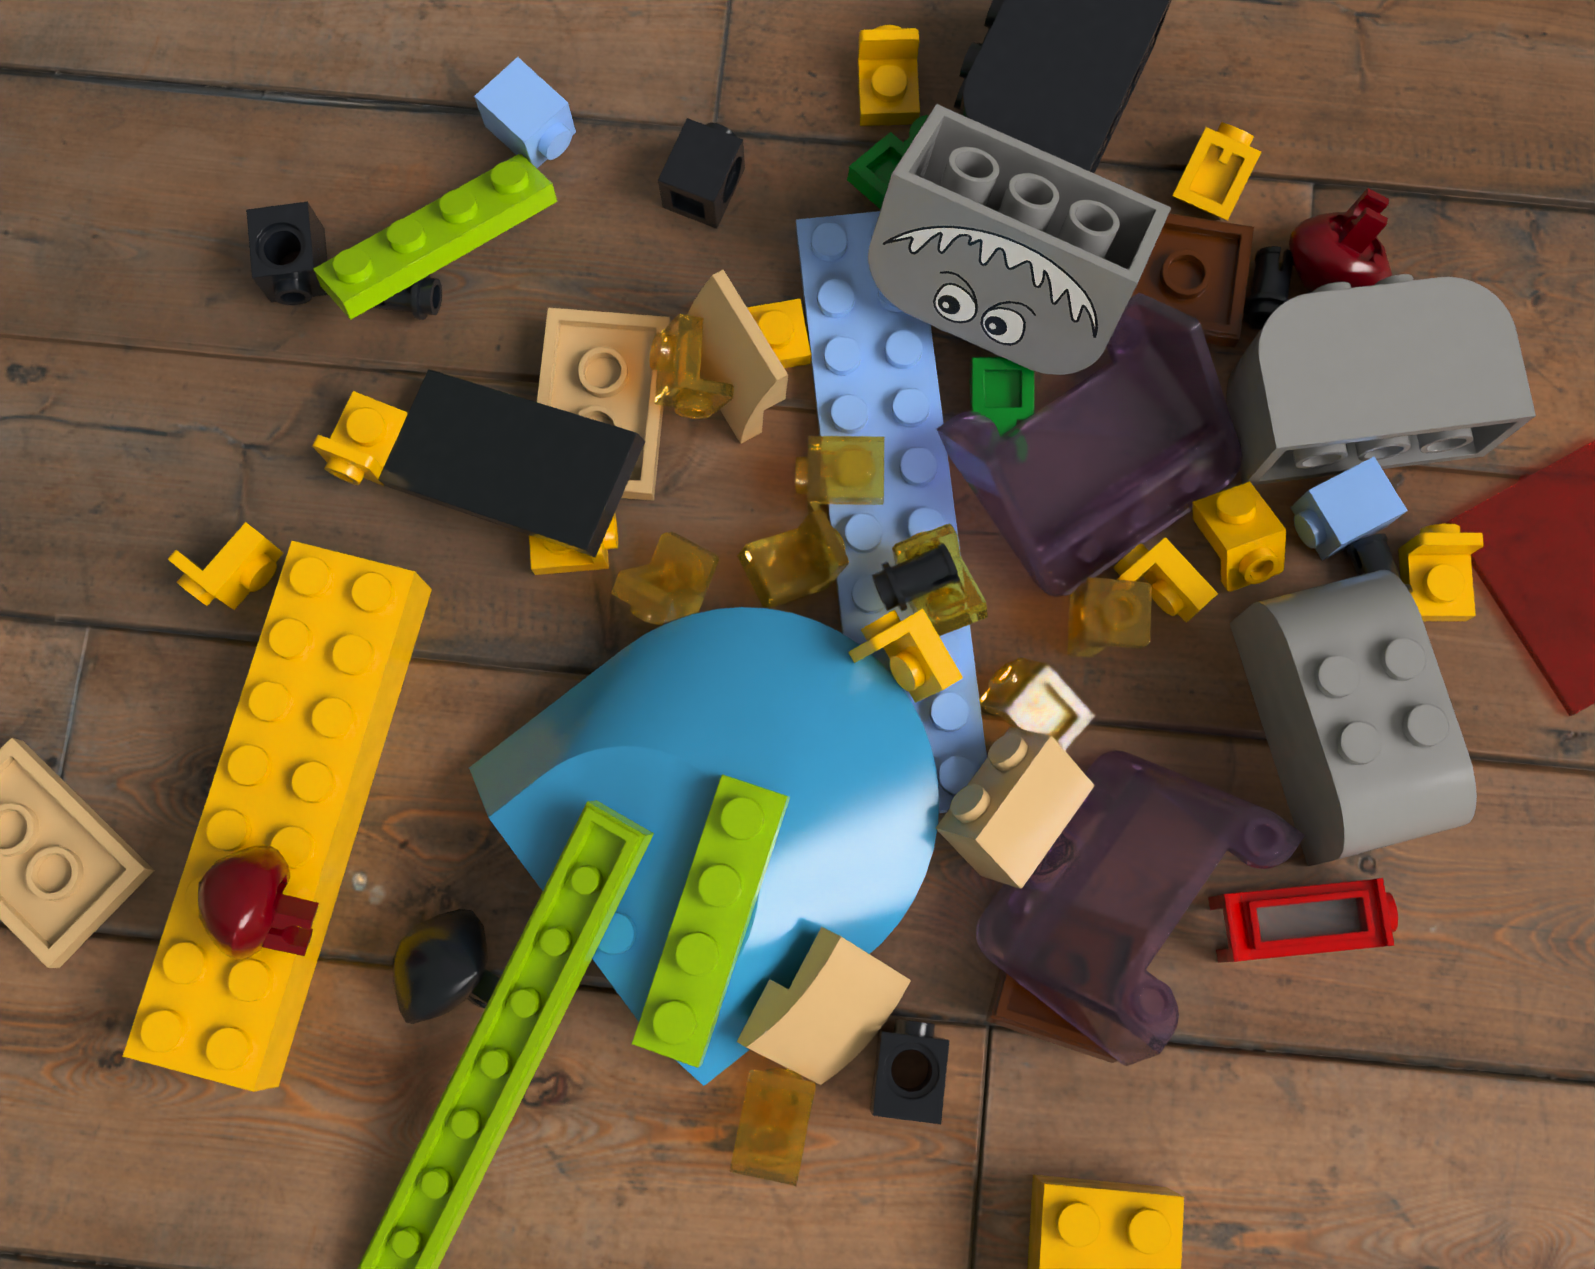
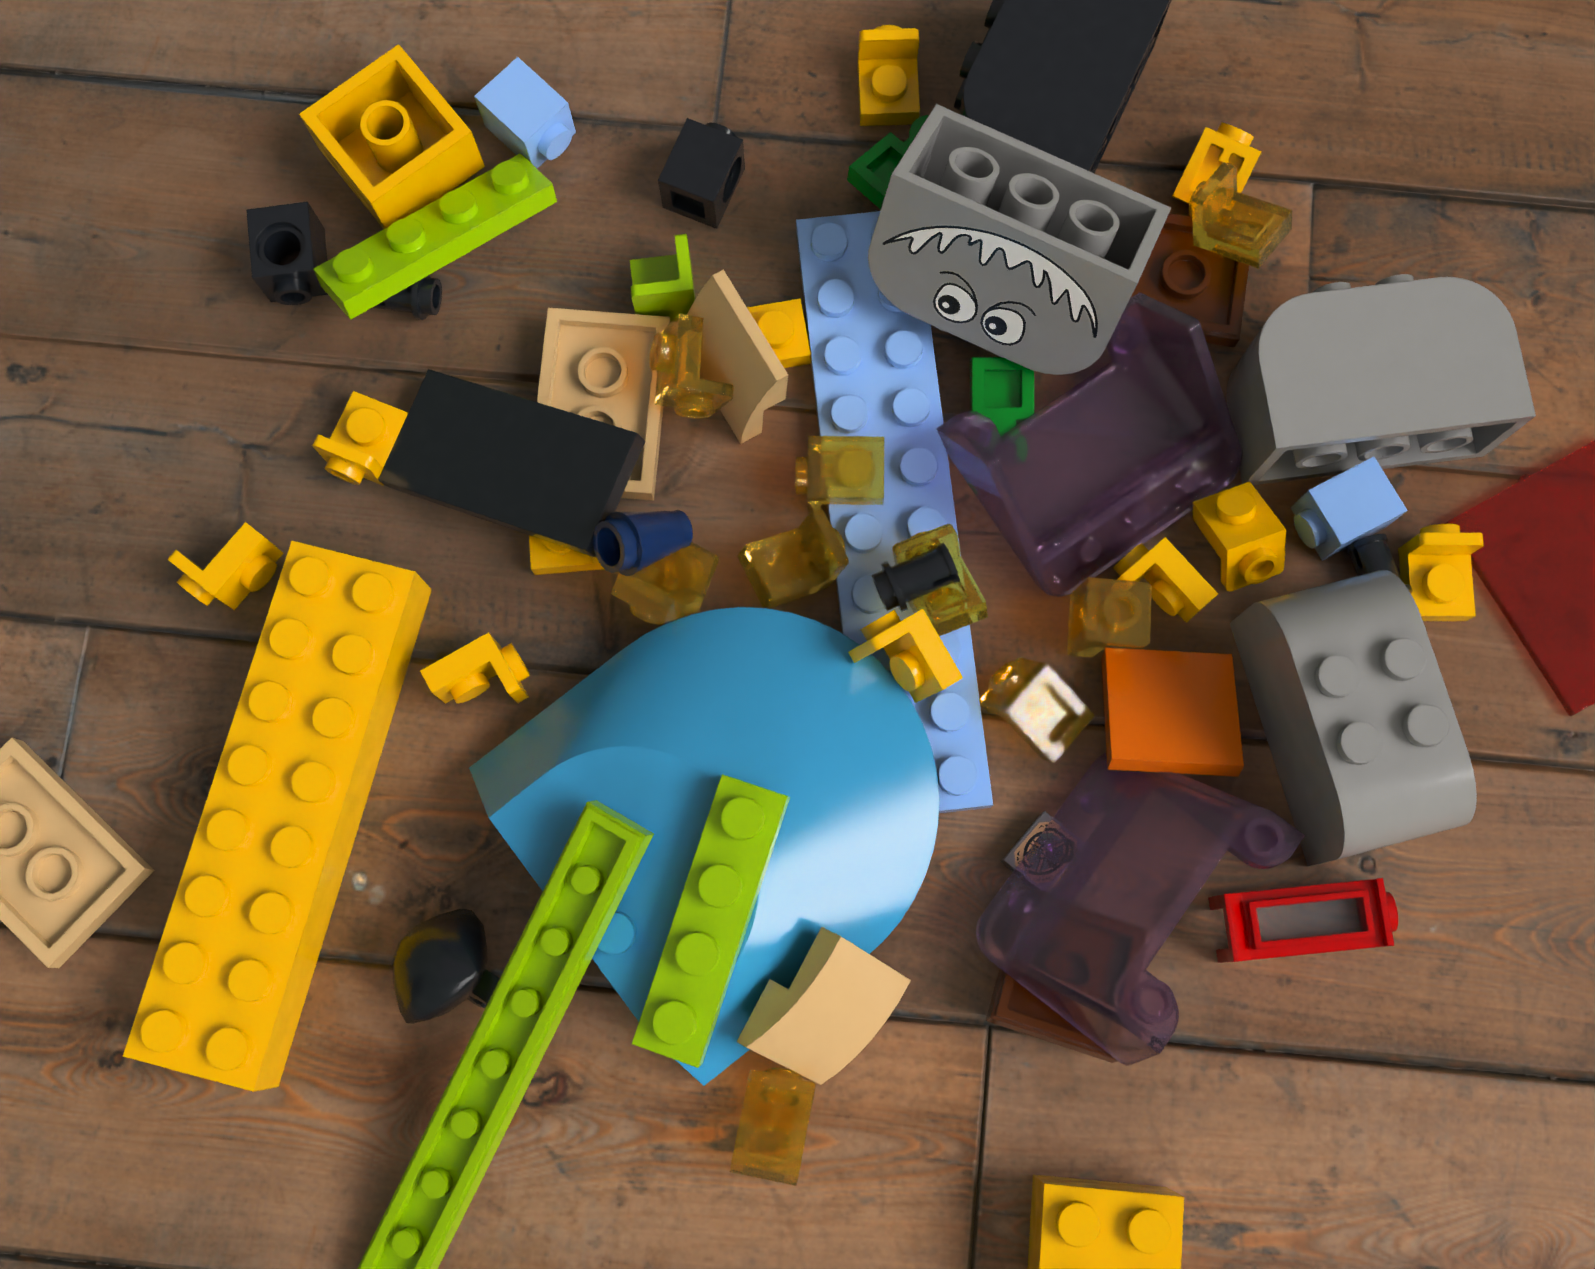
(246, 908): dark red piece -> none
(393, 138): none -> yellow brick
(467, 671): none -> yellow bracket
(639, 538): none -> dark blue cone
(663, 282): none -> lime panel
(917, 1103): black brick -> none
(1015, 806): tan brick -> none
(1171, 712): none -> orange tile
(1235, 222): none -> clear yellow bracket
(1269, 285): black pin -> none
(1342, 245): dark red piece -> none

